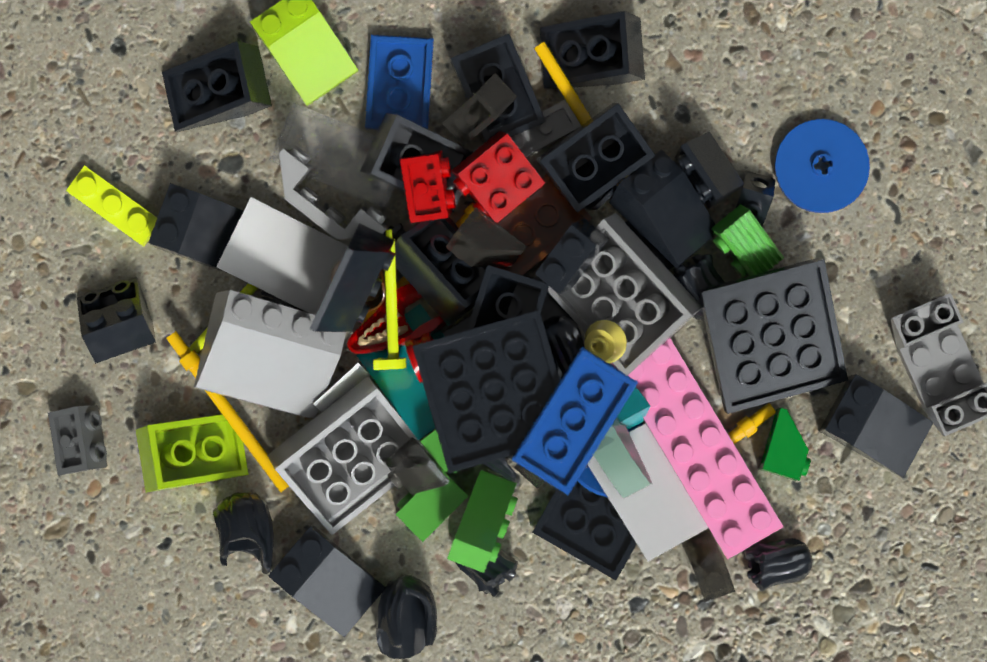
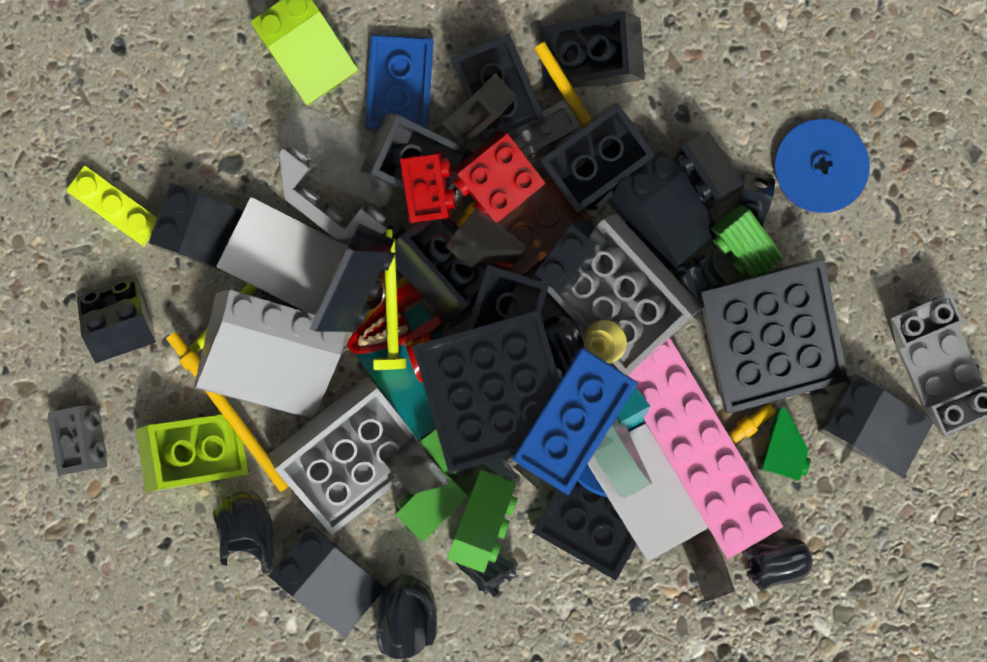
(217, 87): black slope -> none
(342, 386): white sticker -> none

